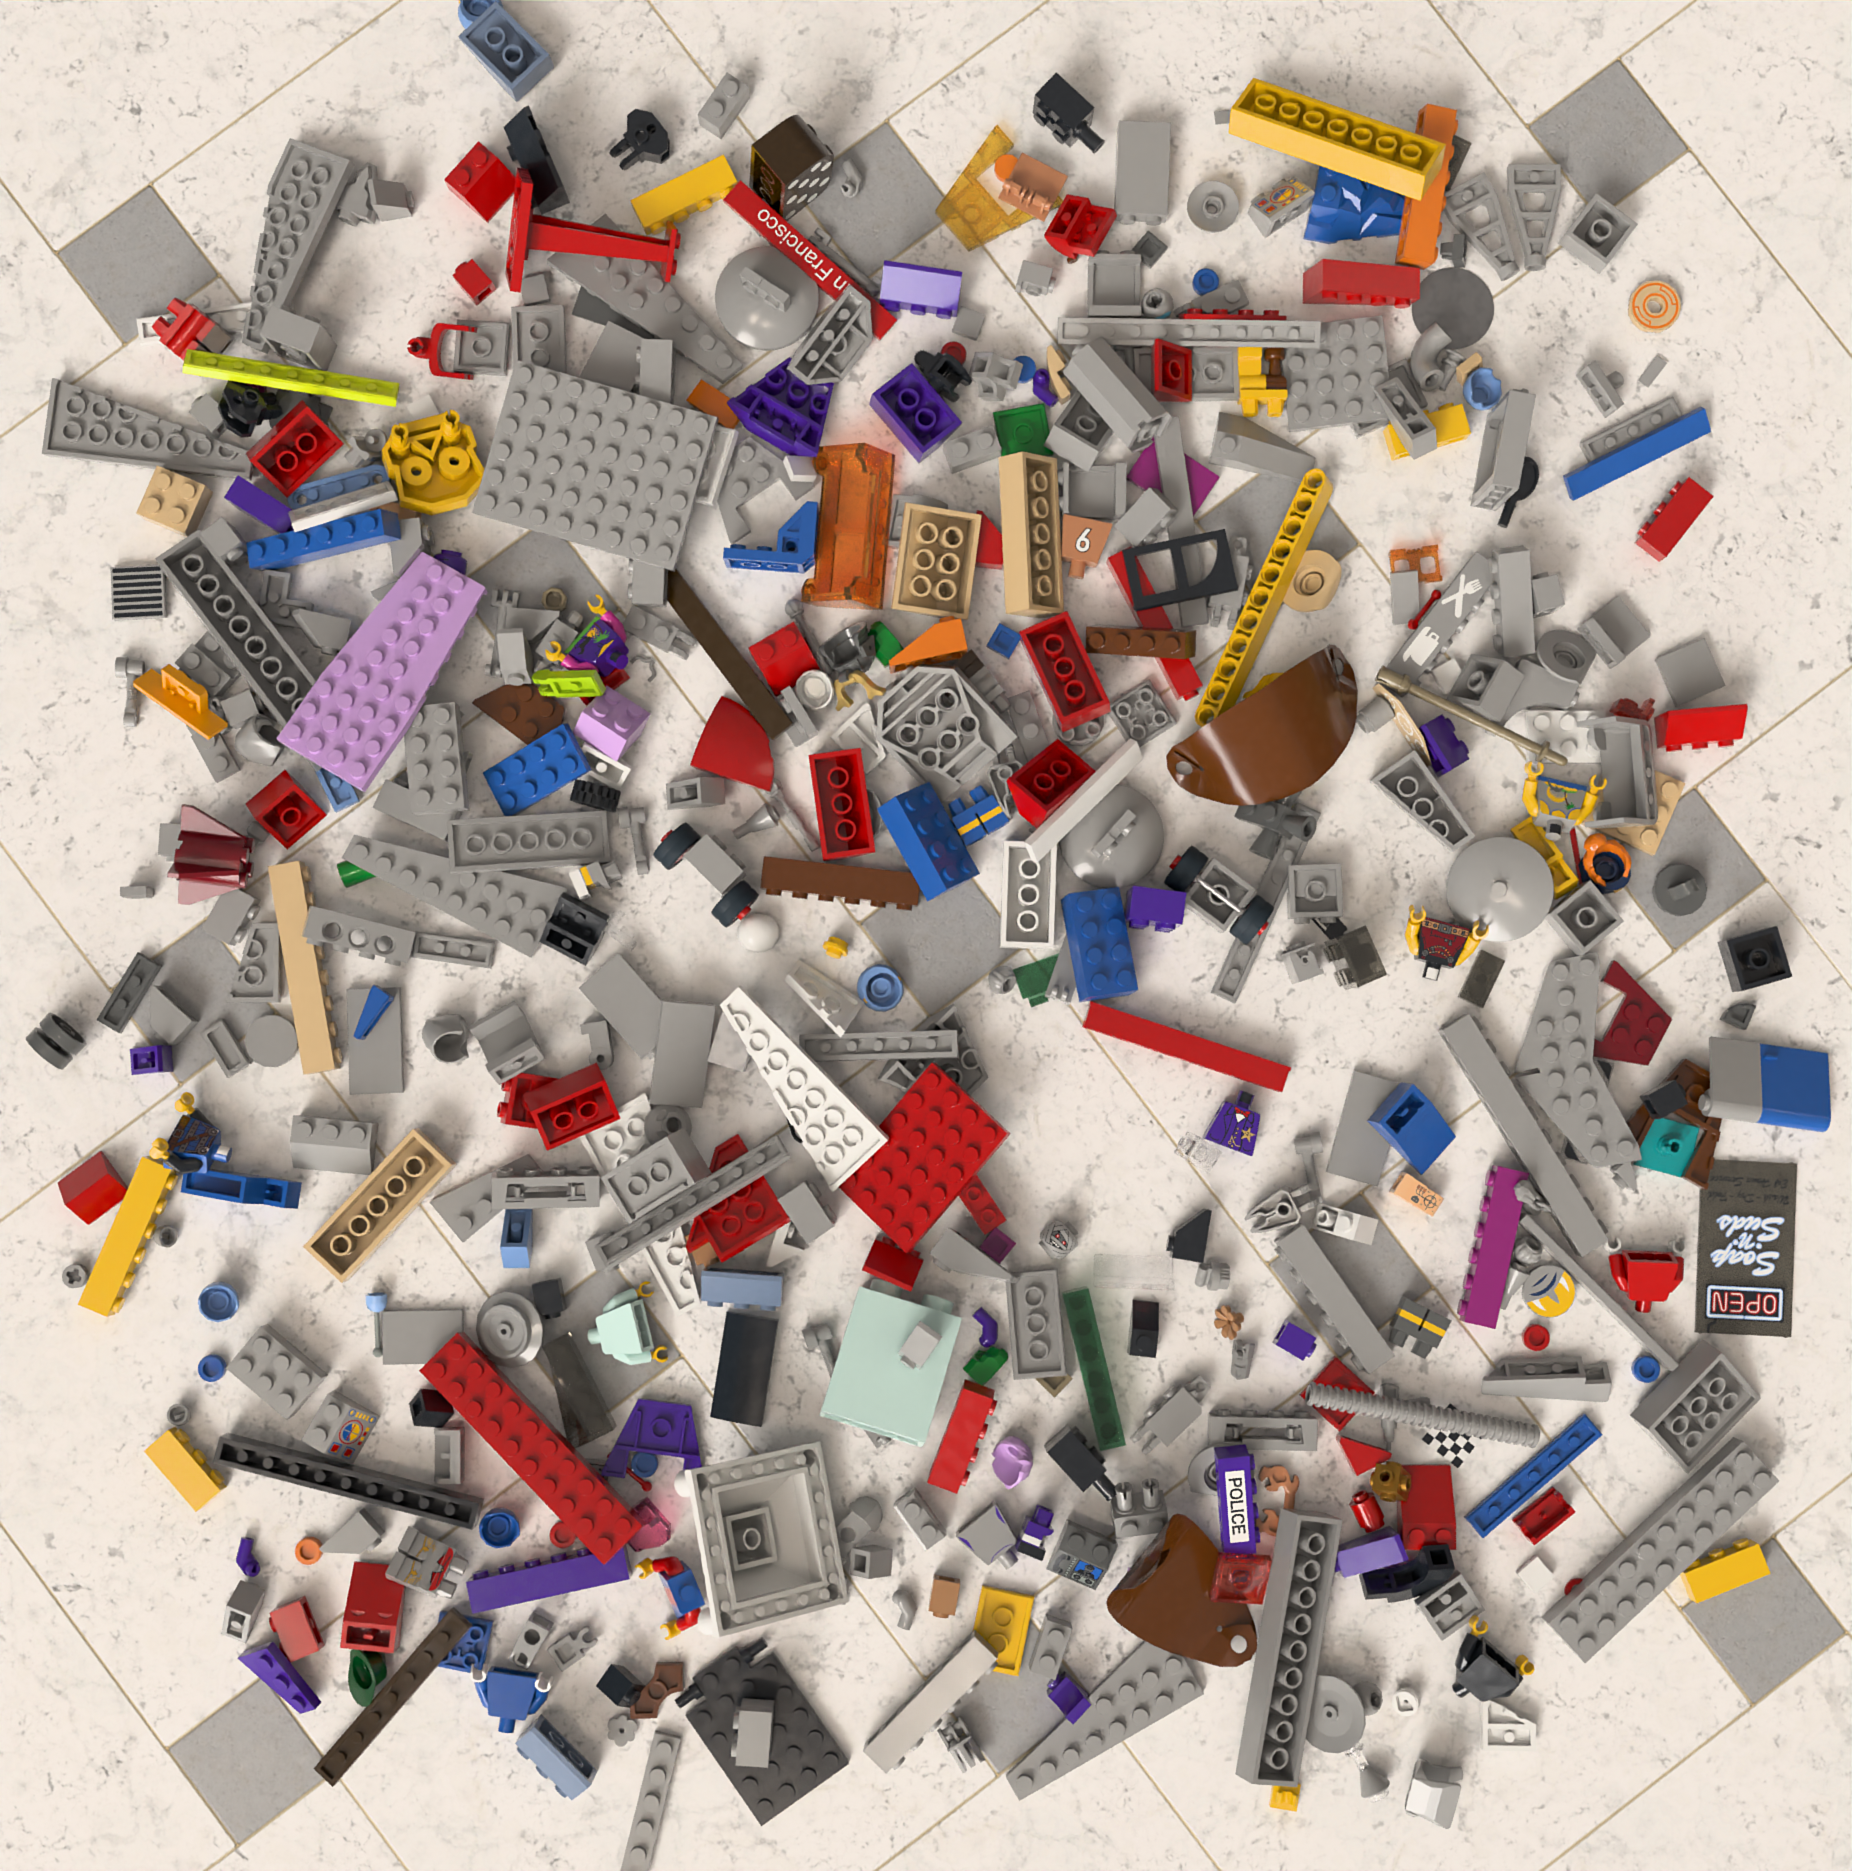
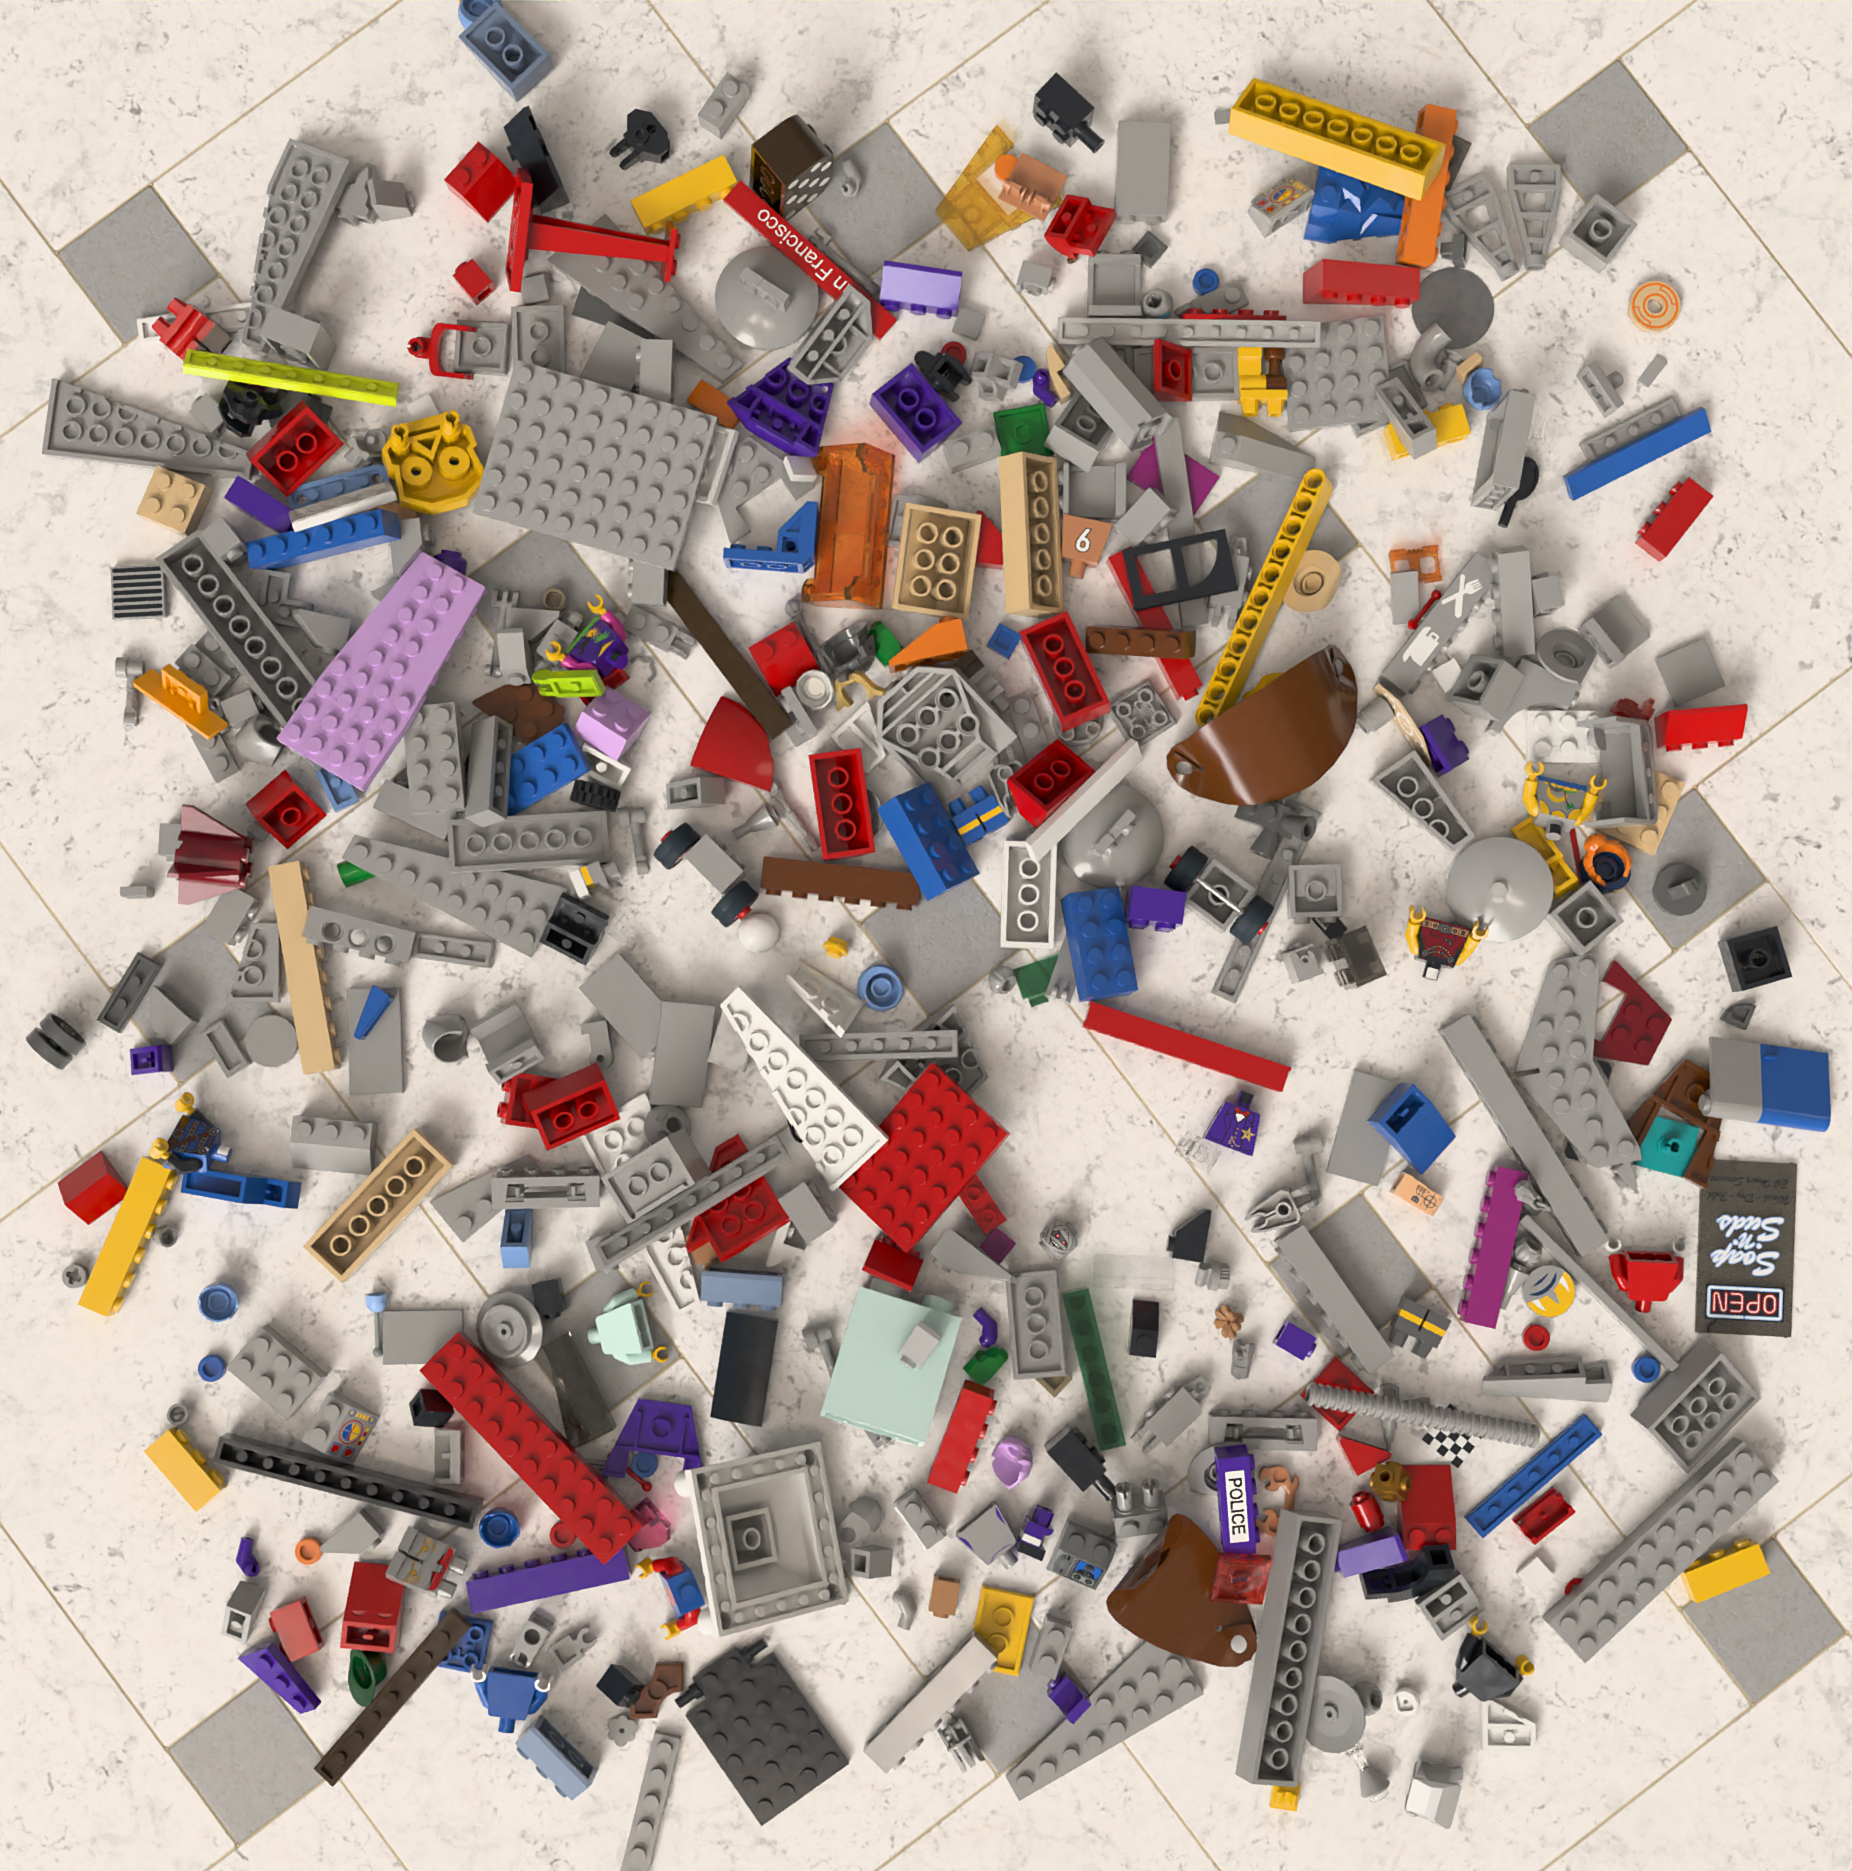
(489, 771): none -> light grey brick
(754, 1735): light grey brick -> none
(1217, 195): light grey dish -> none
(1344, 1224): white slope -> none
(1403, 685): dark tan bar -> none
(1481, 978): clear smoke plate -> none
(1664, 1099): black brick -> none

